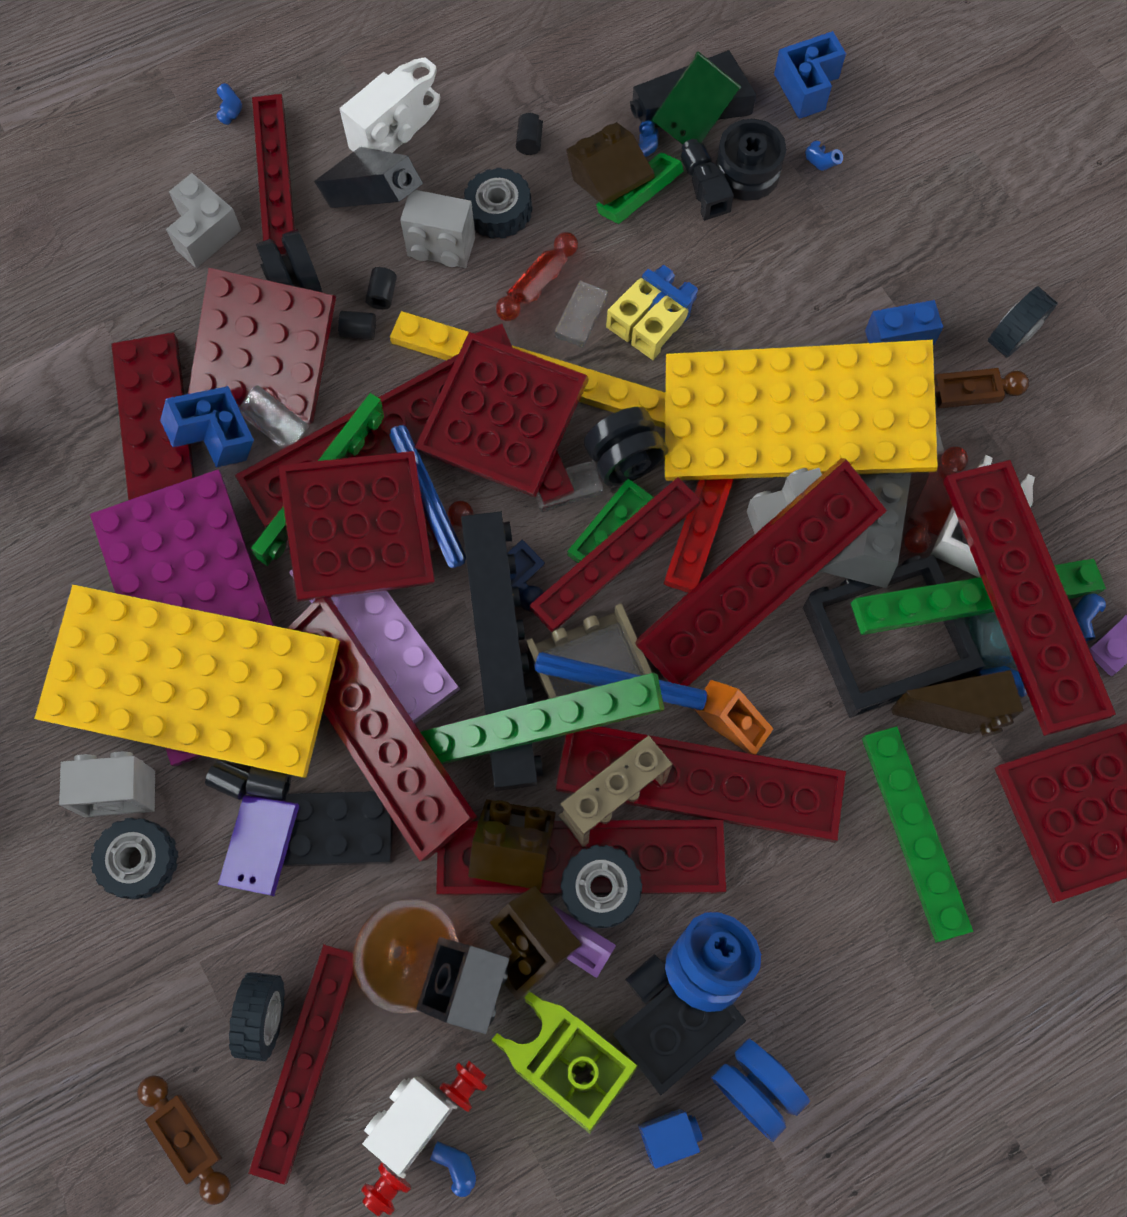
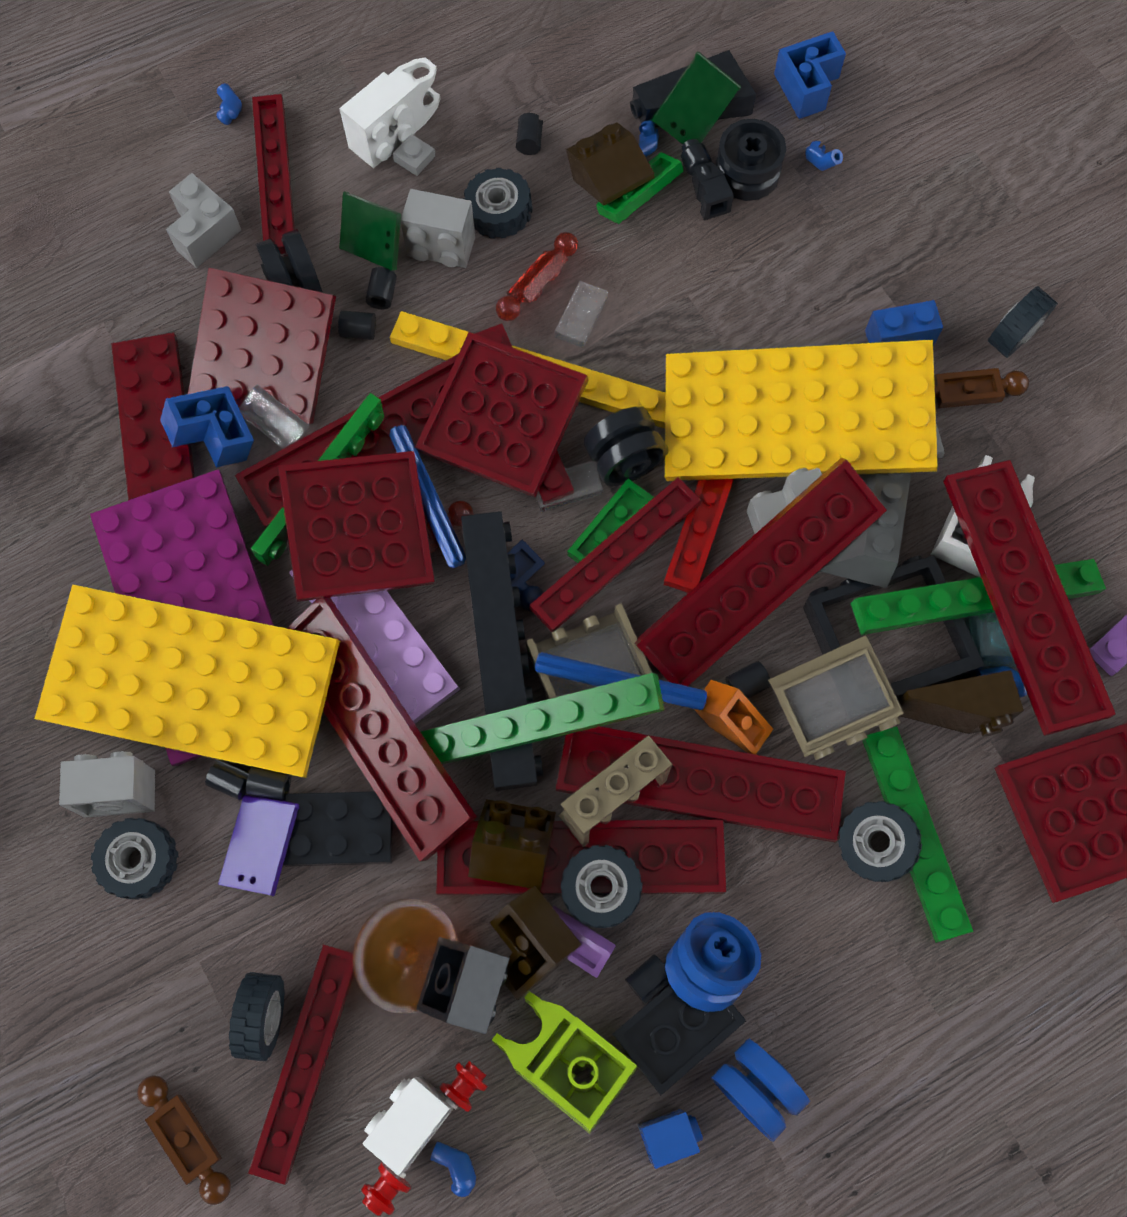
(368, 179): black slope -> none
(370, 231): none -> dark green container
(414, 155): none -> light grey plate
(651, 310): light yellow hips -> none
(750, 679): none -> black piece
(837, 698): none -> window
(857, 835): none -> black wheel
(934, 502): clear red plate -> none
(1086, 610): blue arm -> none

